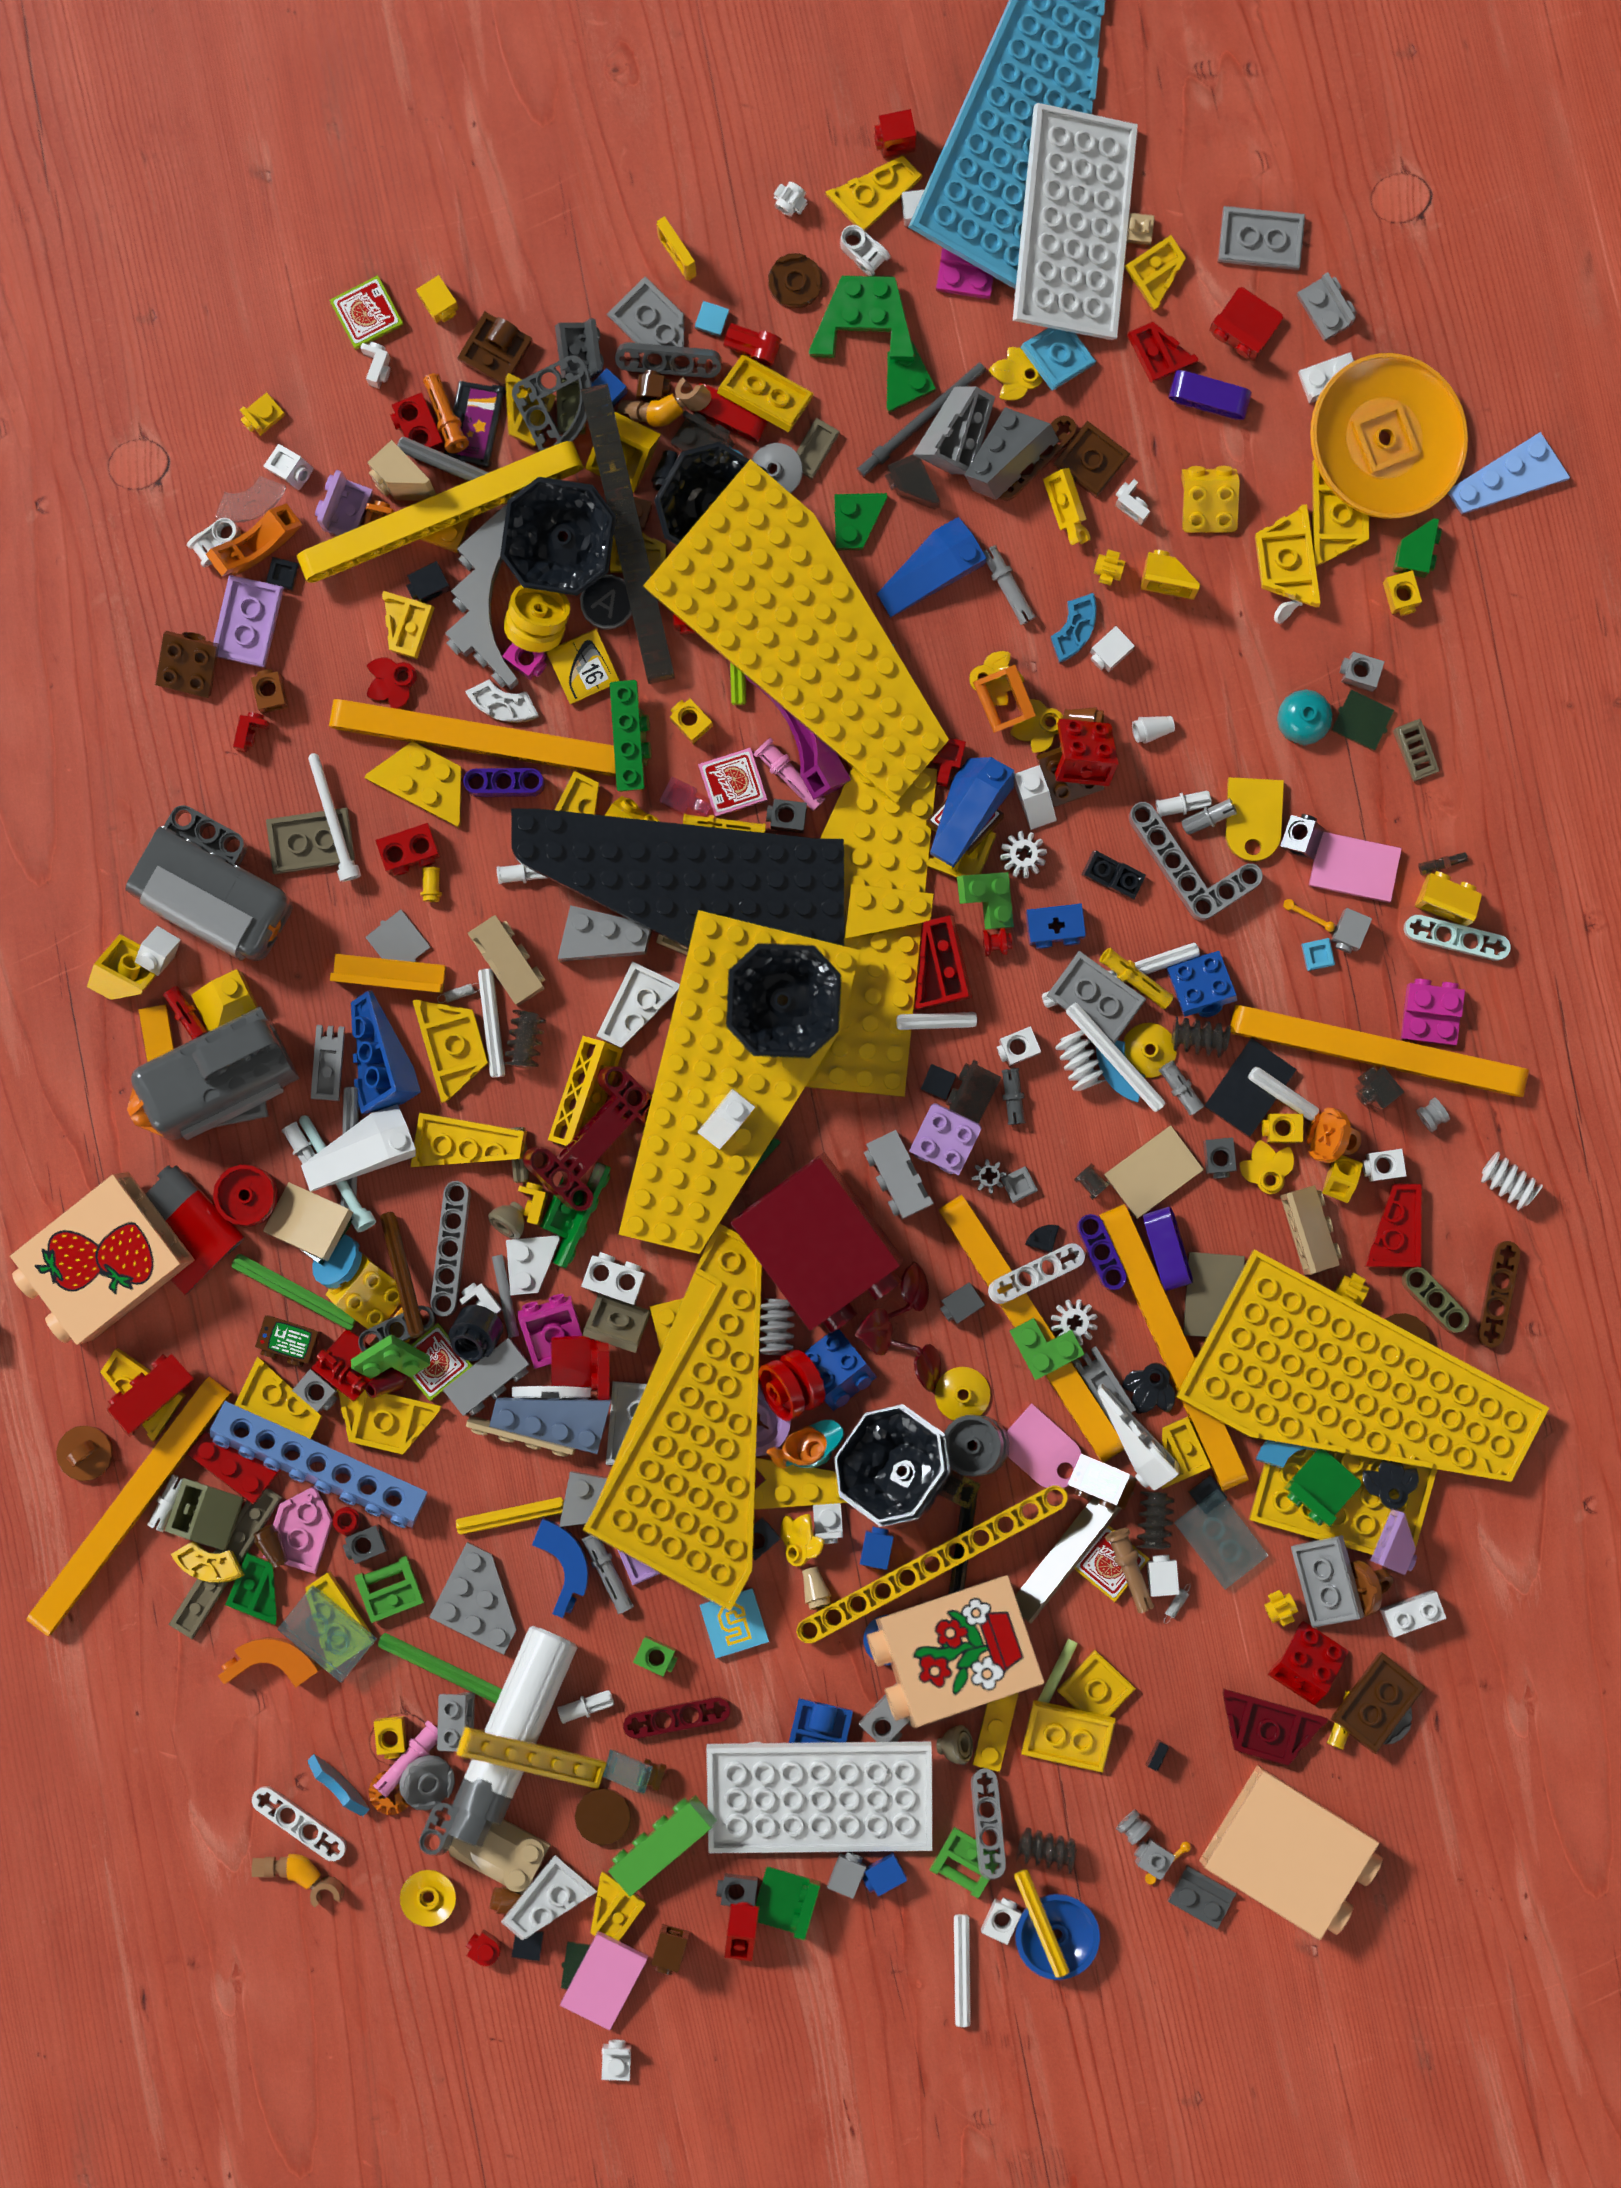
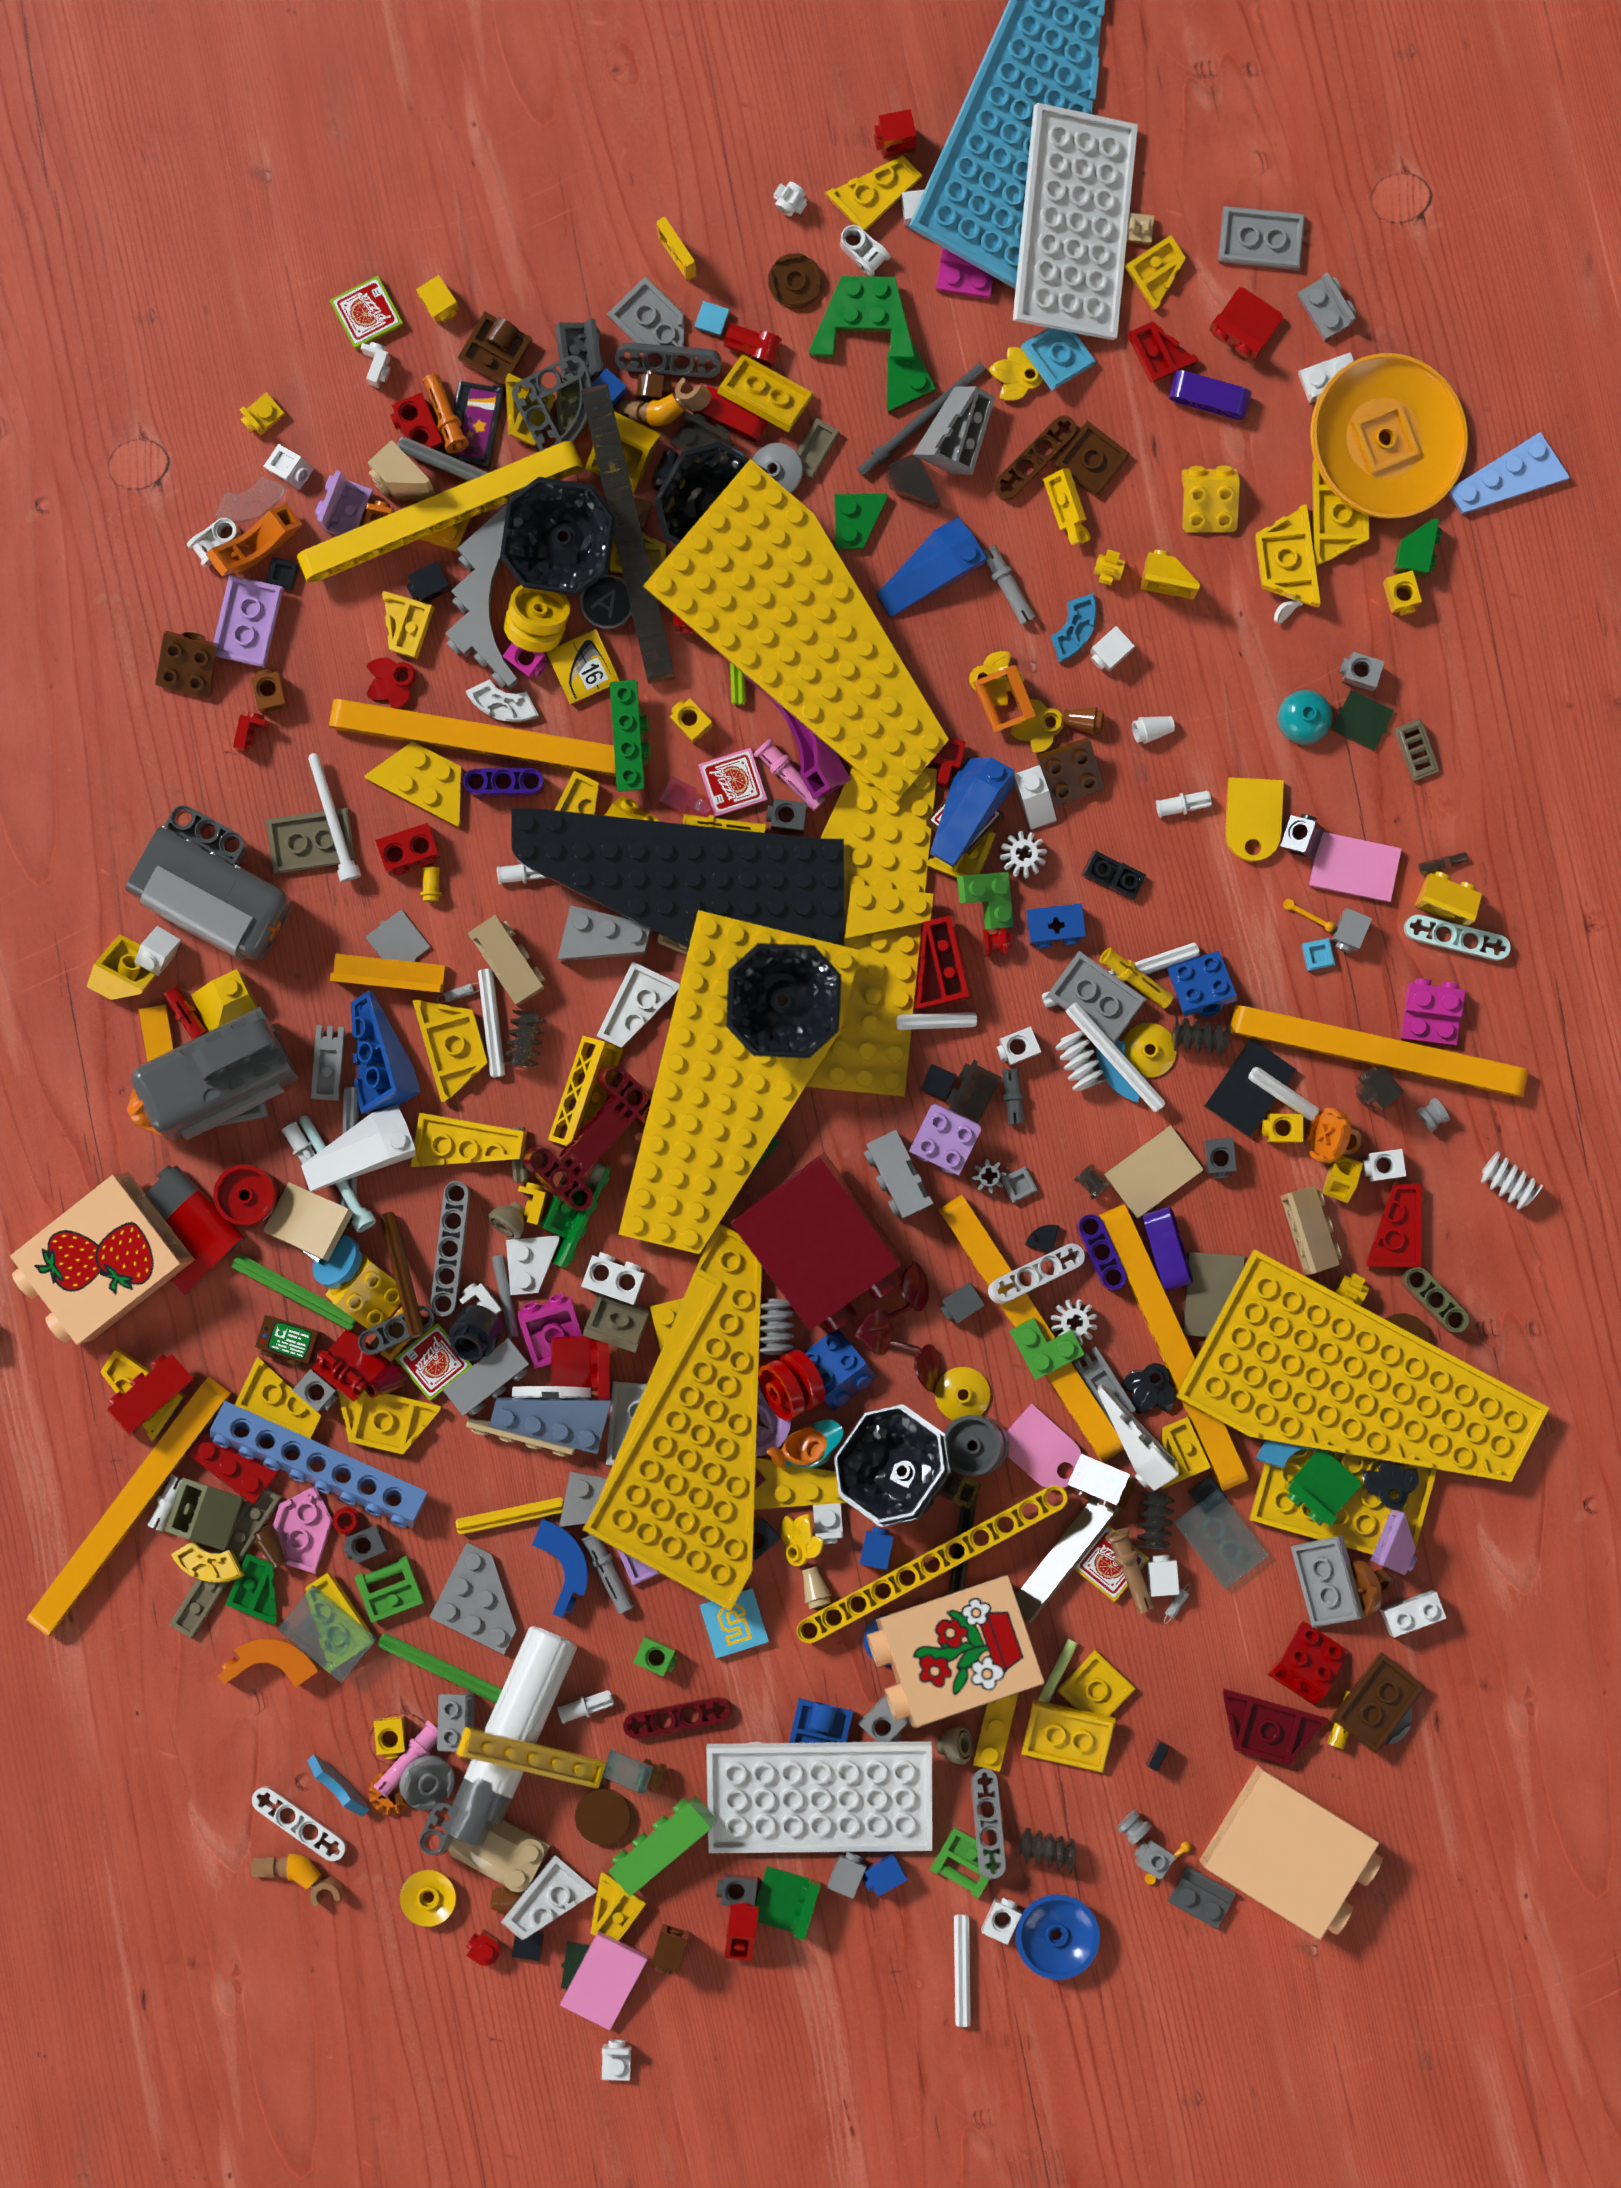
(84, 1453): dark orange tile -> none
(390, 1353): bright green plate -> none
(726, 1119): white slope -> none
(1007, 451): dark grey wedge -> none
(1041, 1923): yellow axle -> none
(1086, 752): red bracket -> none
(1133, 507): white bracket -> none
(1181, 1087): light grey pin -> none
(1186, 870): light grey beam -> none
(1209, 816): light grey axle -> none
(1266, 1163): yellow plate -> none
(1281, 1608): yellow gear -> none
(1495, 1293): reddish brown beam -> none

